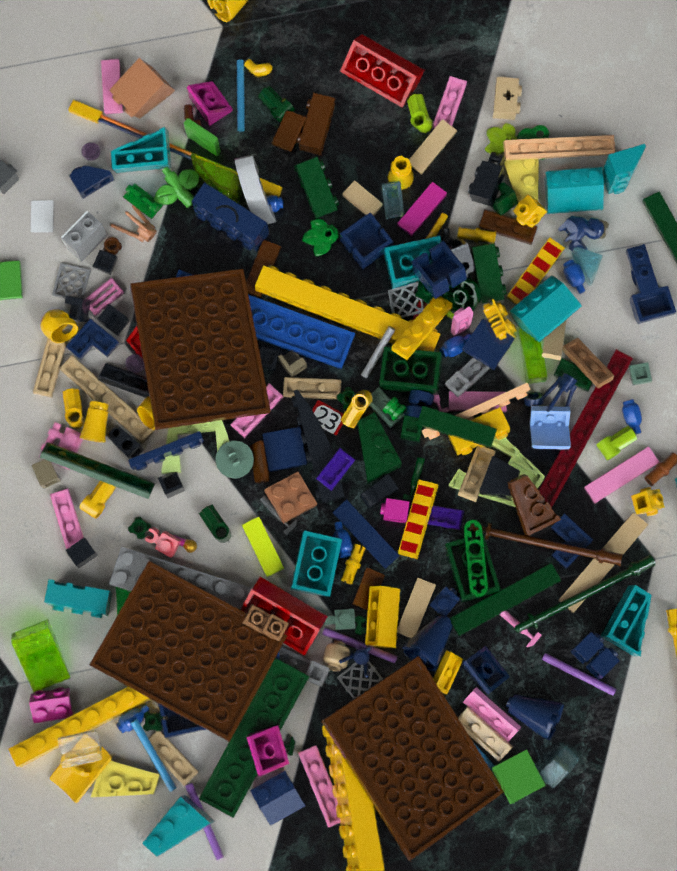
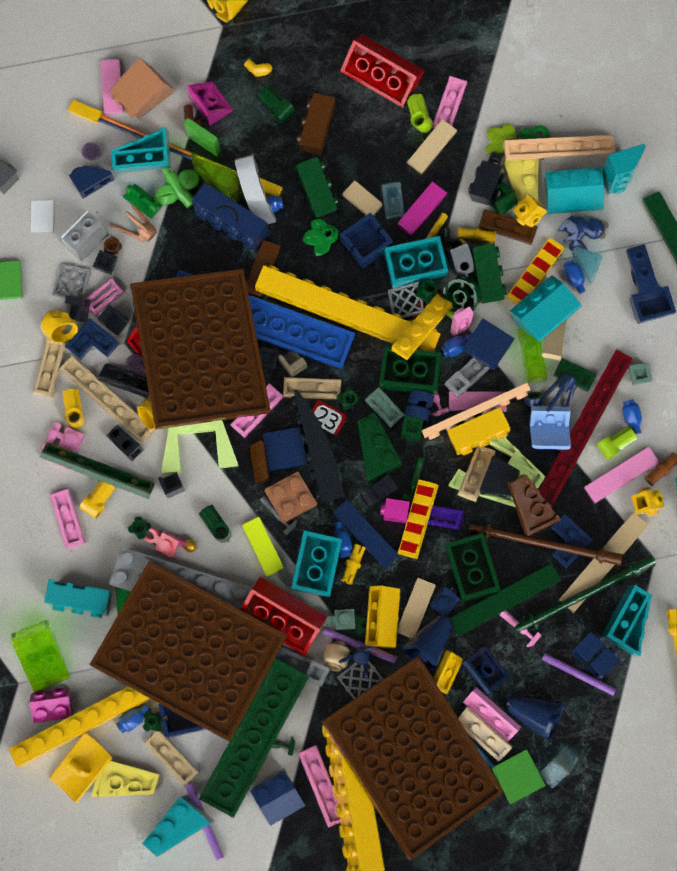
(45, 473): dark tan panel -> none
(80, 748): clear panel -> none
(81, 553): black panel -> none
(95, 422): yellow plant -> none
(153, 755): dark azure bar -> none
(174, 448): dark blue plate -> none
(234, 459): sand green piece -> none
(240, 96): dark azure bar -> none
(265, 623): medium nougat slope -> none
(267, 750): dark pink slope -> none
(288, 131): reddish brown slope -> none
(335, 469): dark purple plate -> none
(356, 409): yellow piece -> none
(370, 578): reddish brown slope -> none
(378, 351): light grey bar -> none
(394, 409): green wheel -> none
(401, 172): yellow plant -> none
(442, 273): dark blue piece -> none
(456, 427): dark green tile -> none
(475, 558): green beam -> none
(505, 88): tan brick -> none
(506, 326): yellow hinge -> none
(588, 362): medium nougat plate -> none

